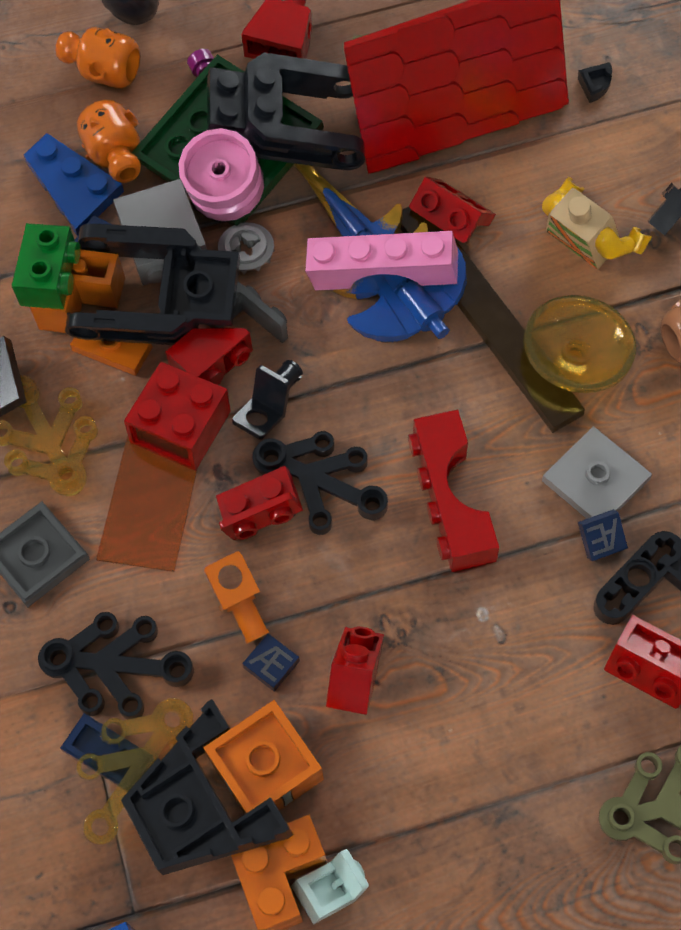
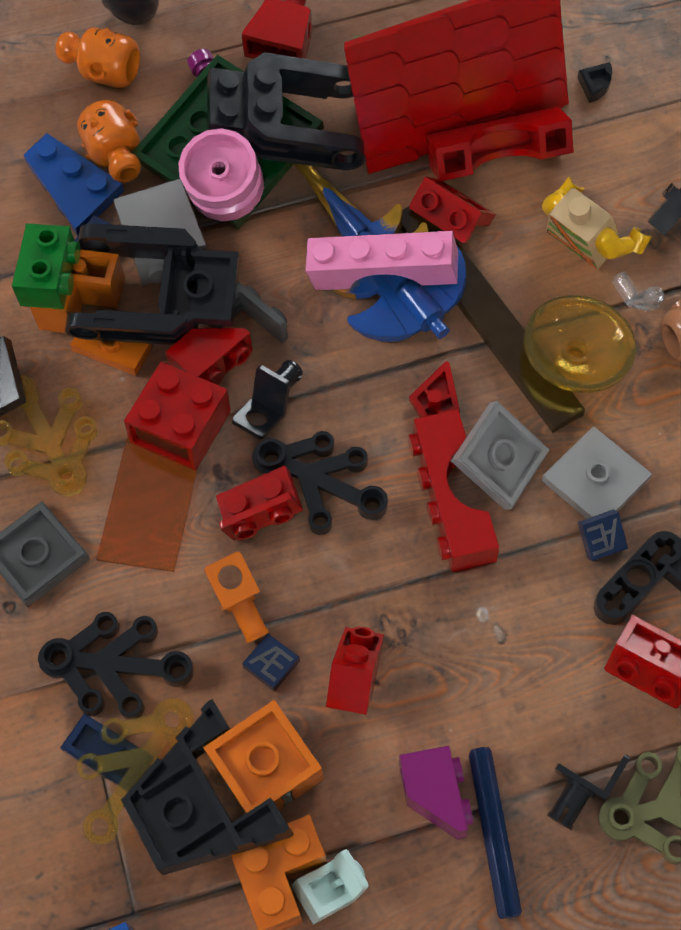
(254, 237): light grey gear -> none
(432, 789): none -> magenta slope
(436, 393): none -> red piece
(495, 833): none -> dark blue axle
(500, 455): none -> light grey plate
(532, 134): none -> red arch
(578, 792): none -> black bracket
(637, 298): none -> clear arm

